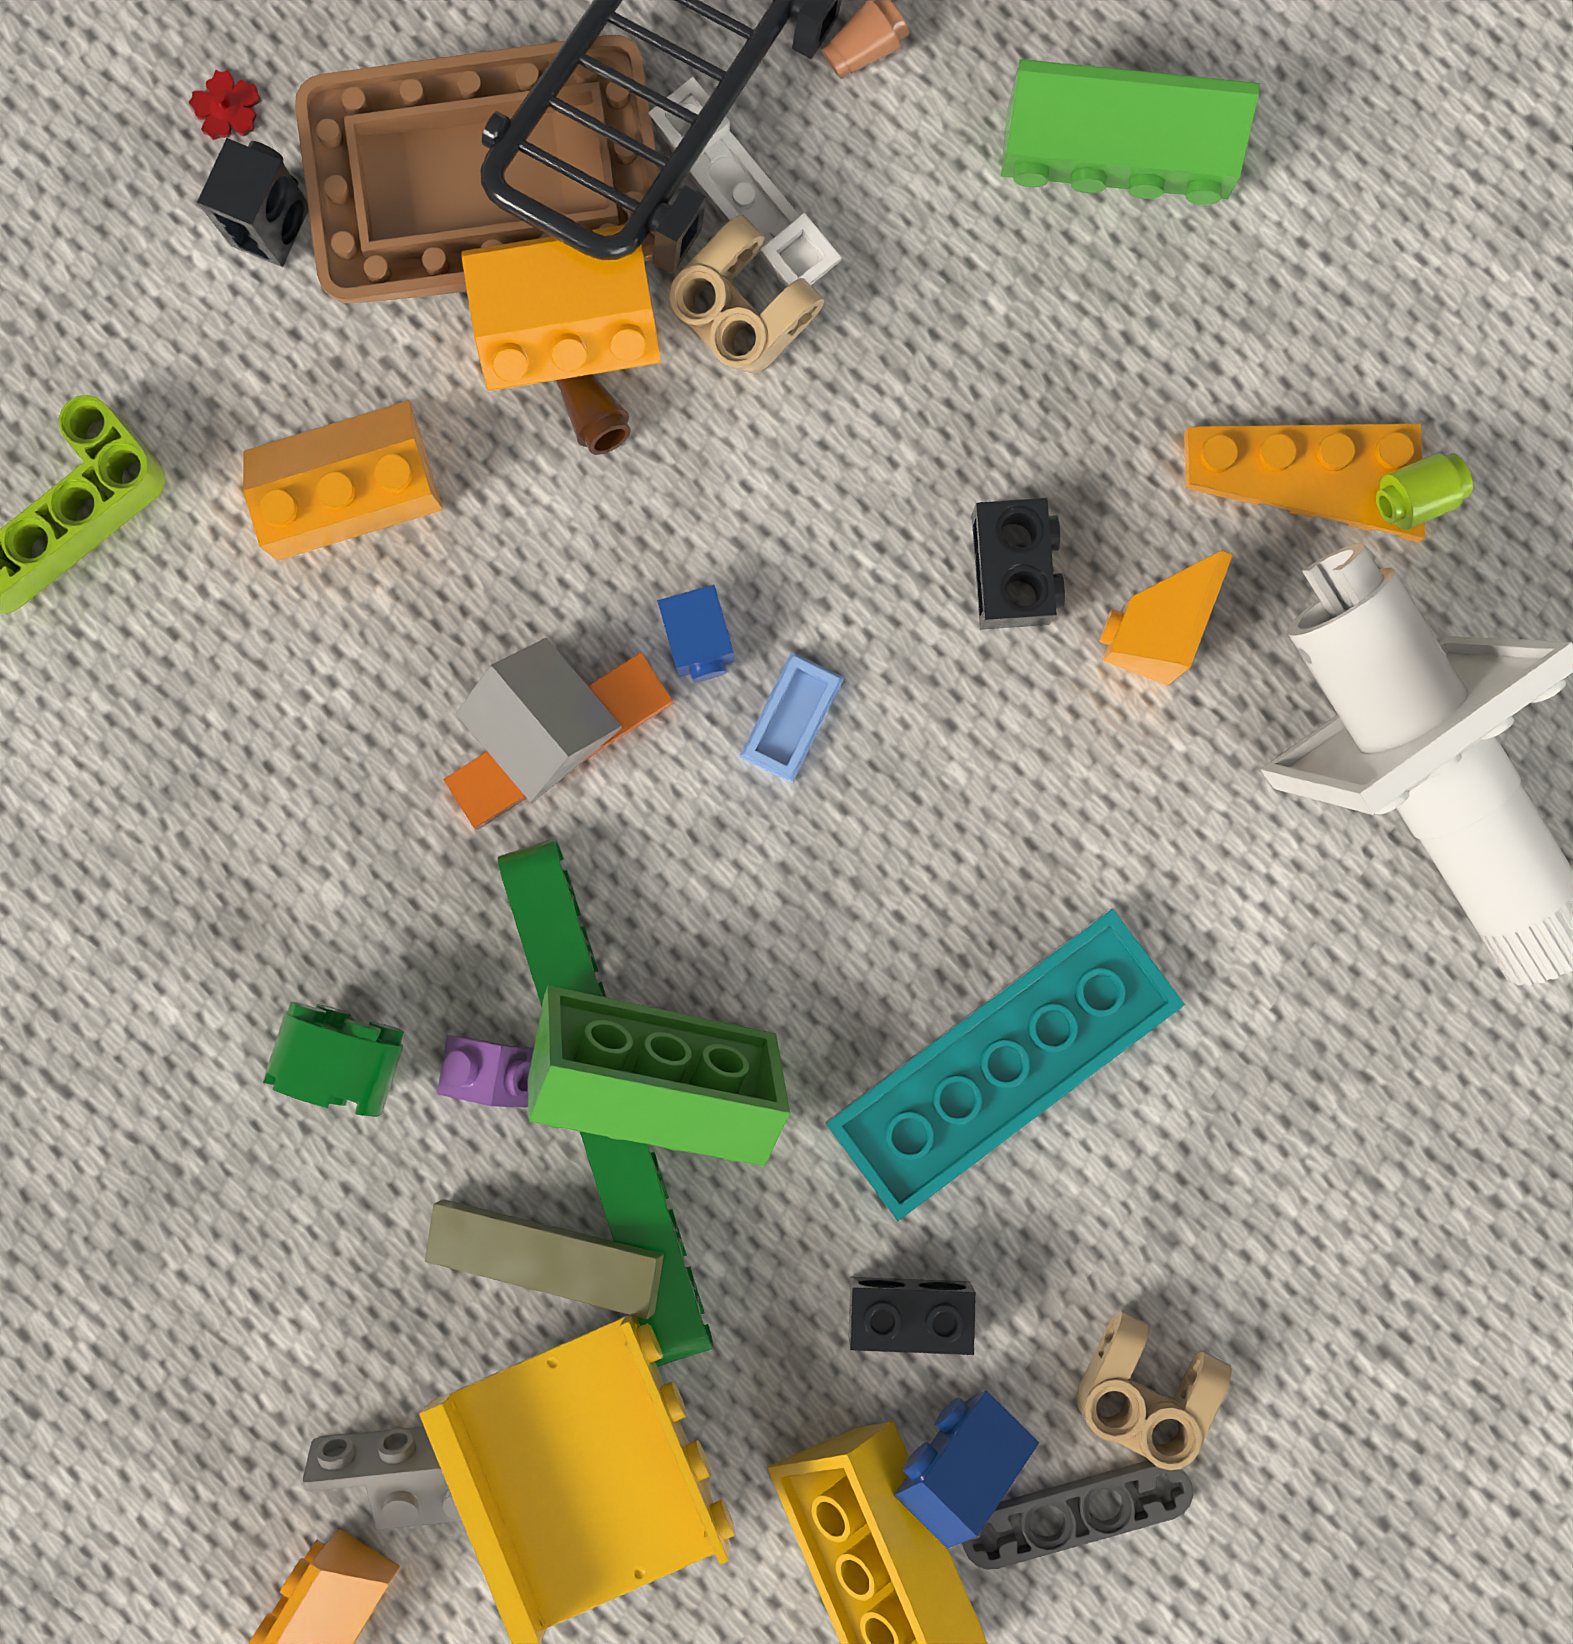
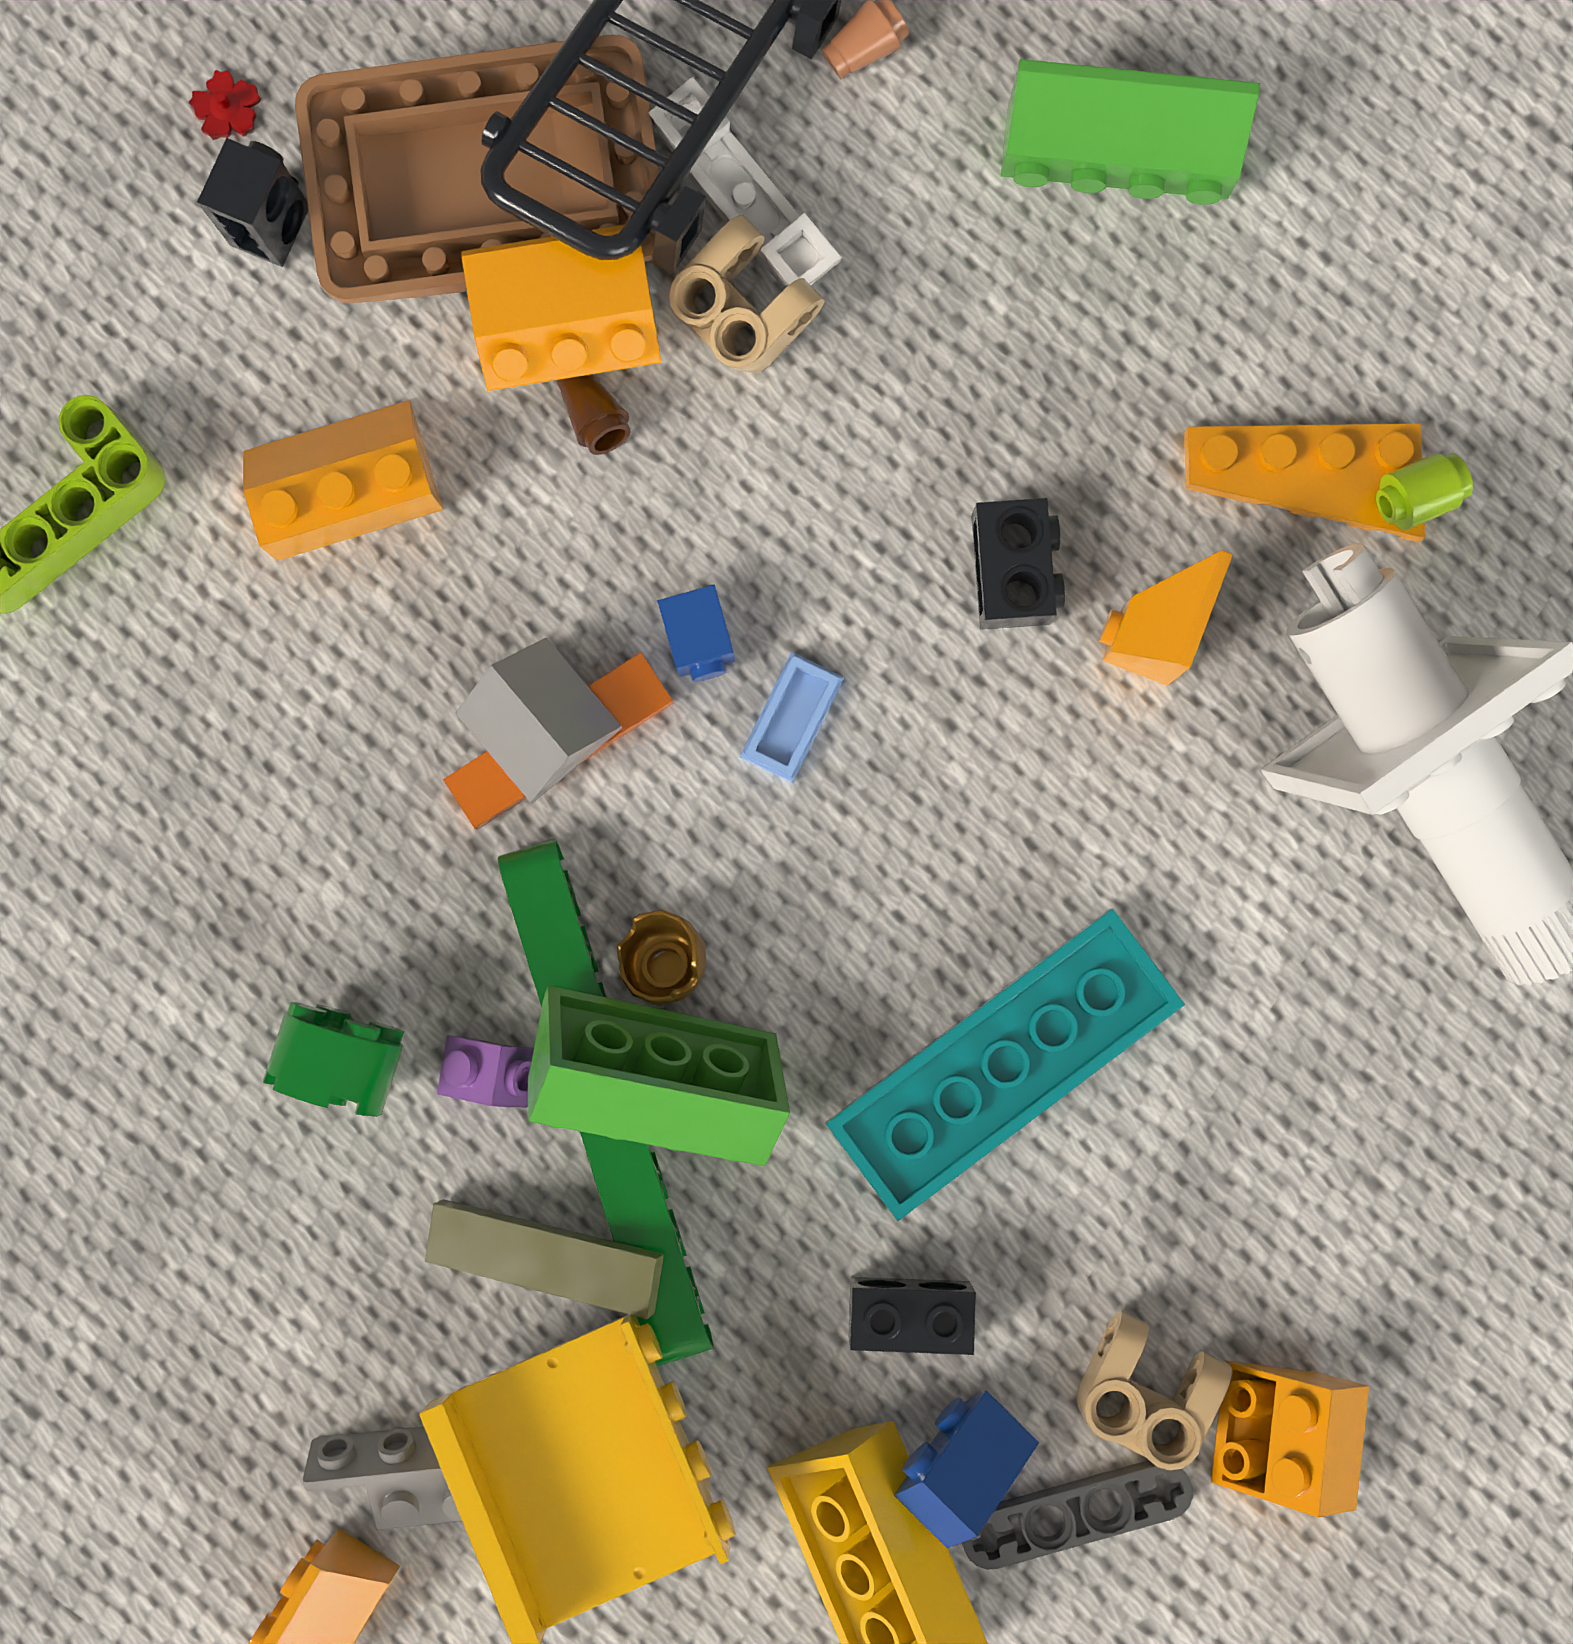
(671, 974): none -> pearl gold hair
(1291, 1438): none -> light orange slope

